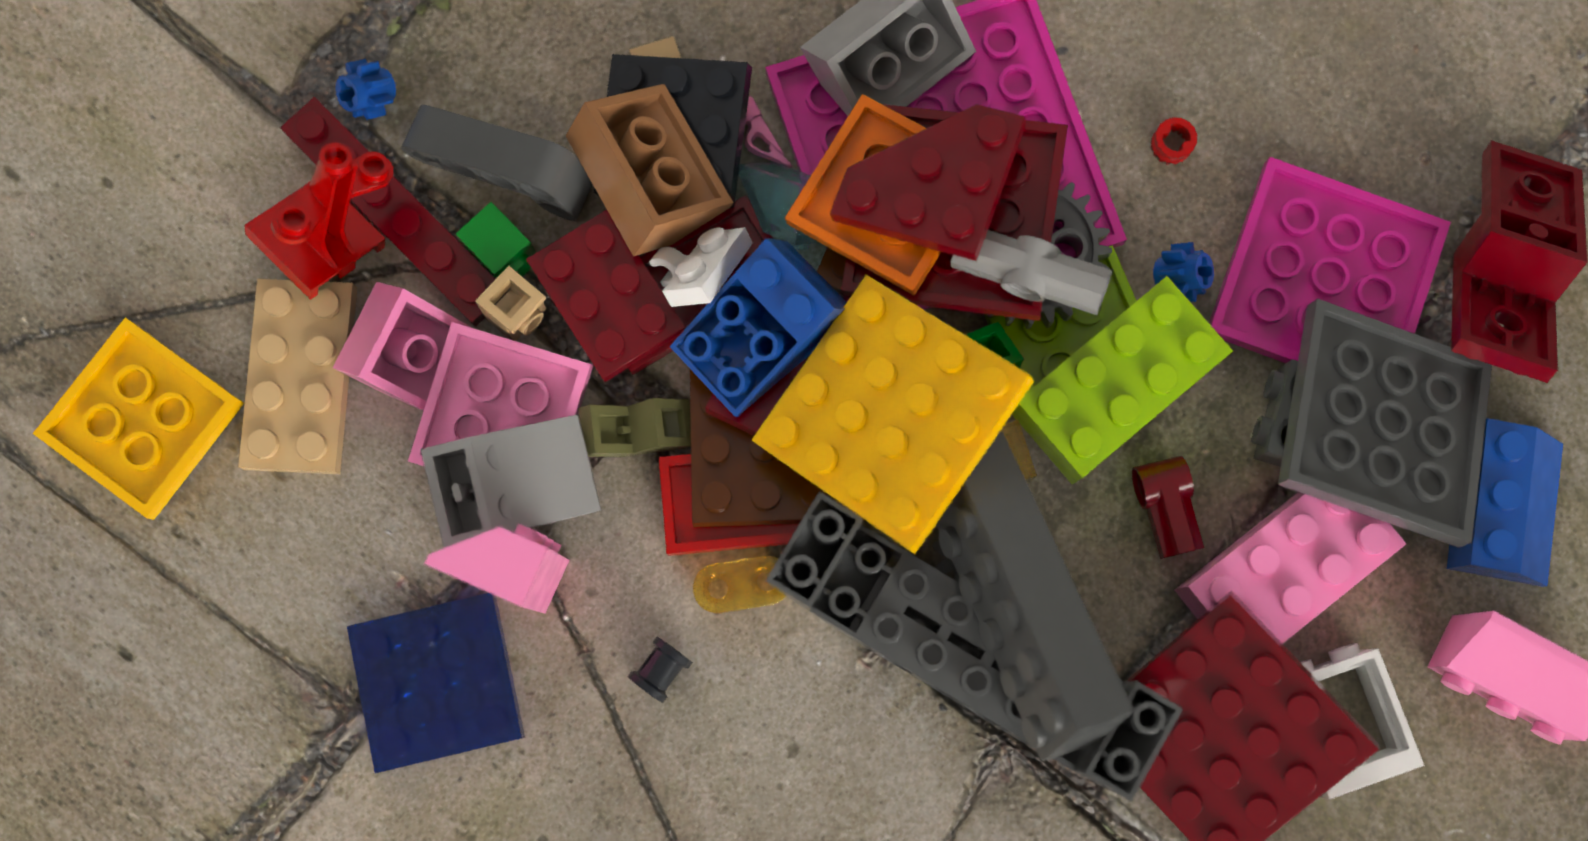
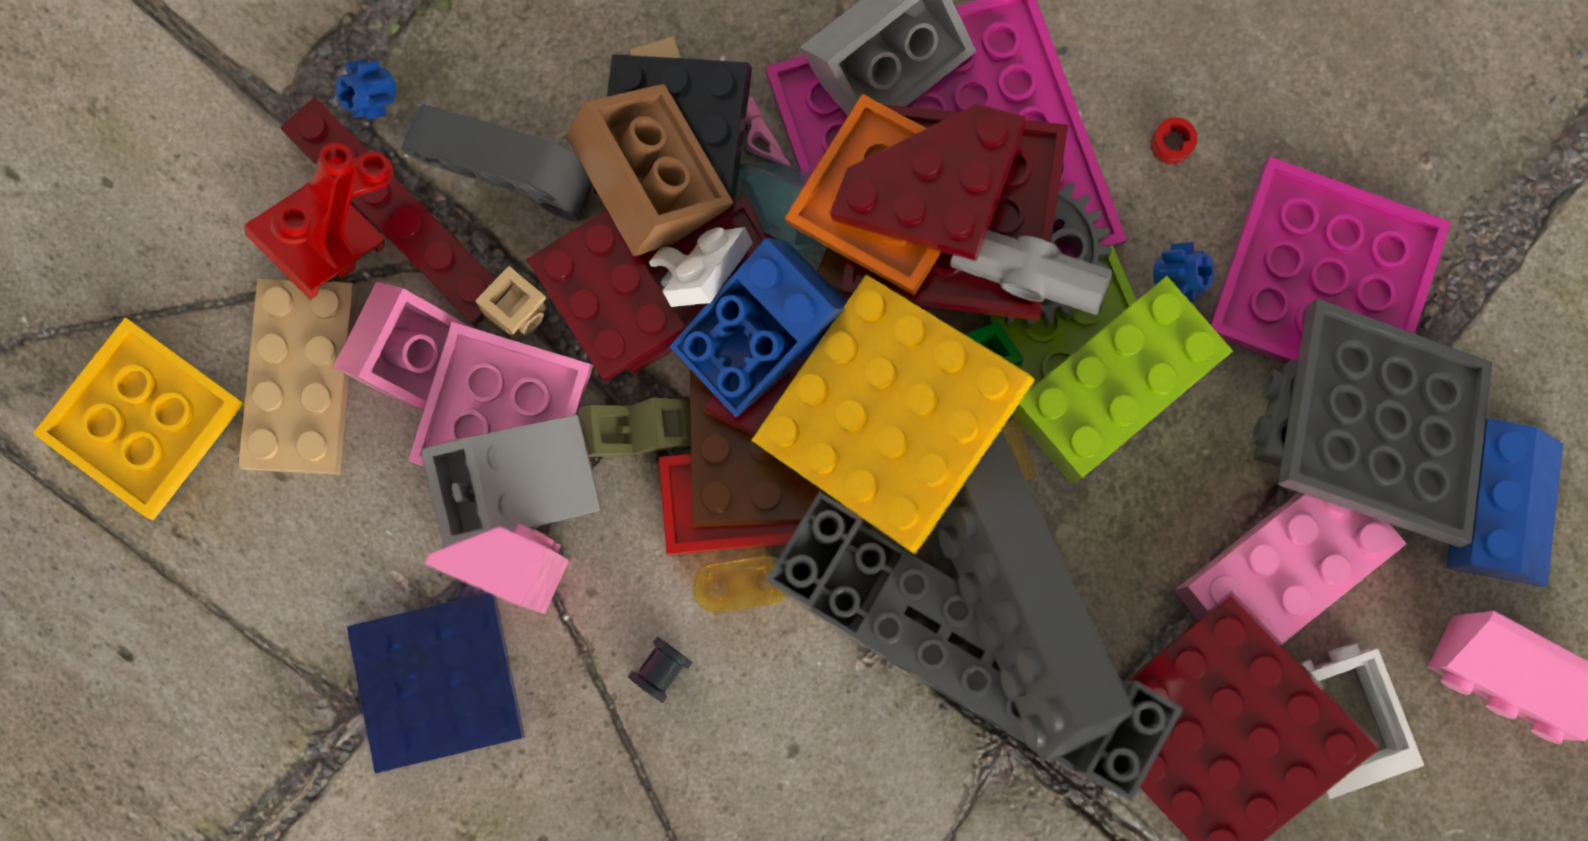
(496, 242): green brick -> none
(1166, 493): dark red piece -> none
(1518, 262): dark red bracket -> none

